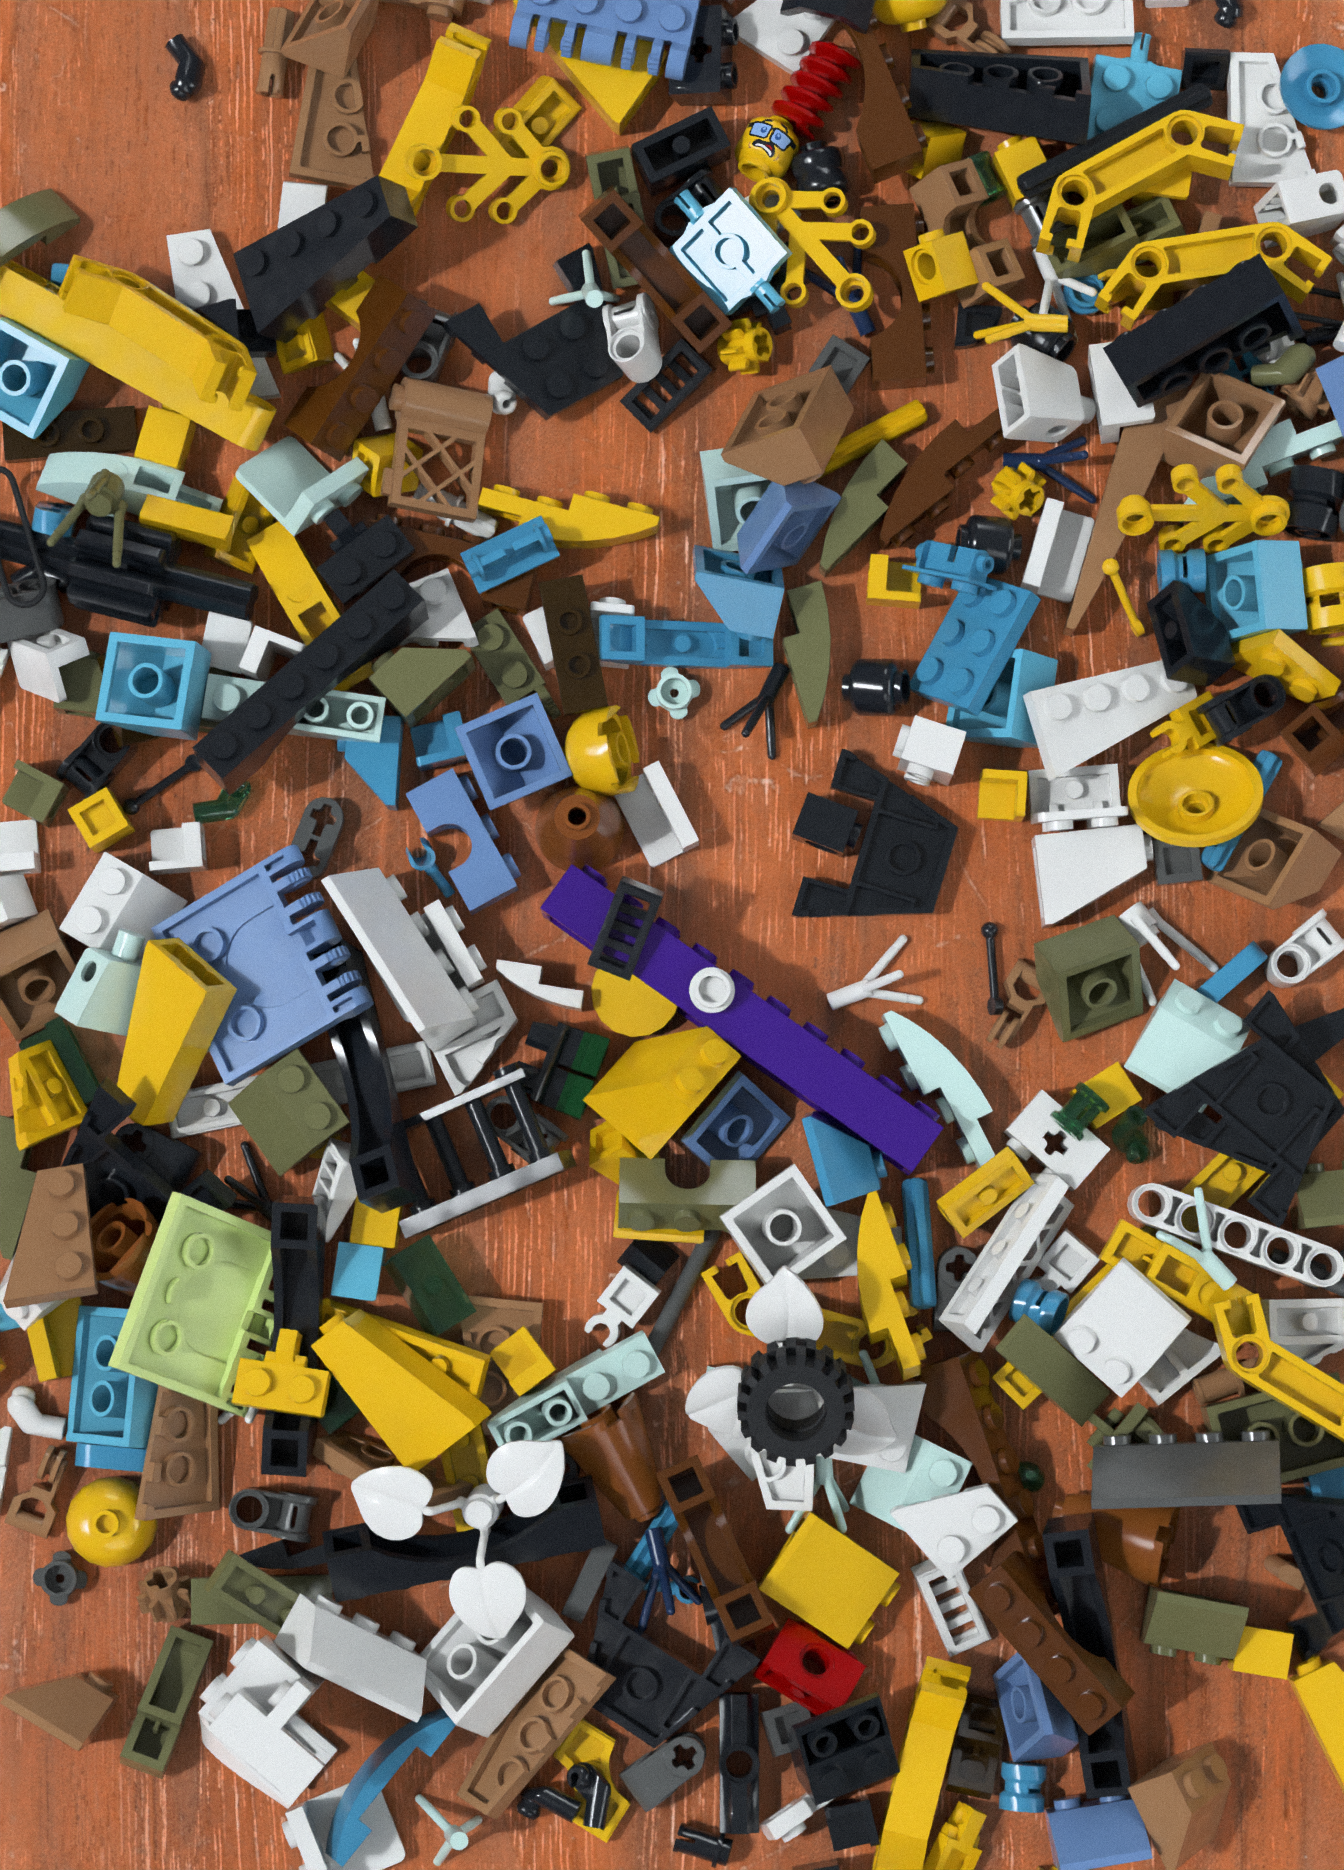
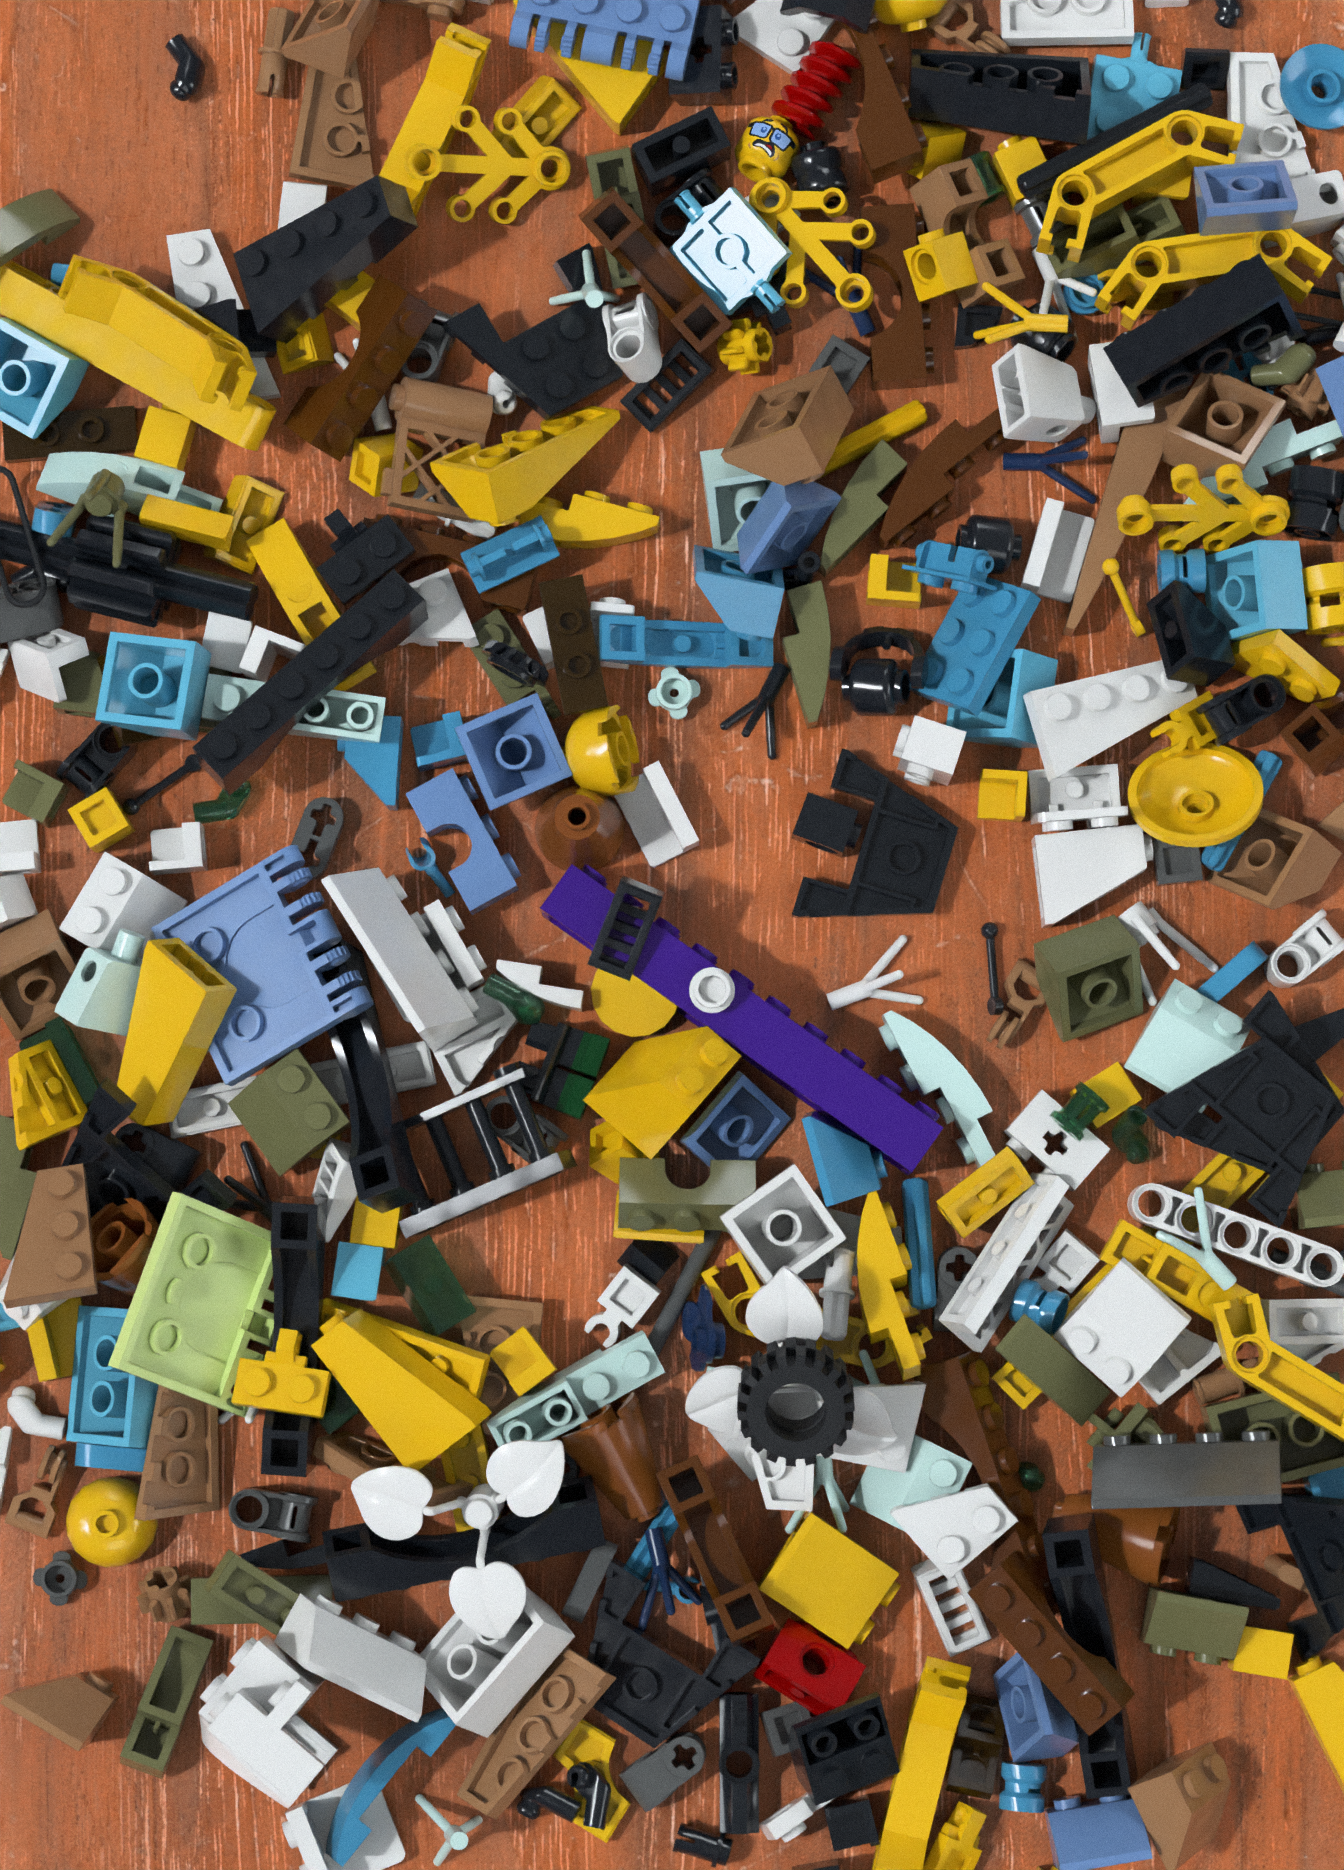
(298, 486): light aqua bracket -> none
(419, 679): olive slope -> none
(515, 664): none -> black gear
(516, 474): none -> yellow wedge
(520, 1002): none -> clear green arm
(706, 1336): none -> dark blue plate
(804, 573): none -> black arm
(837, 1293): none -> white axle
(884, 637): none -> black piece
(1018, 491): yellow gear -> none
(1216, 1583): none -> black slope
(1244, 197): none -> medium blue slope

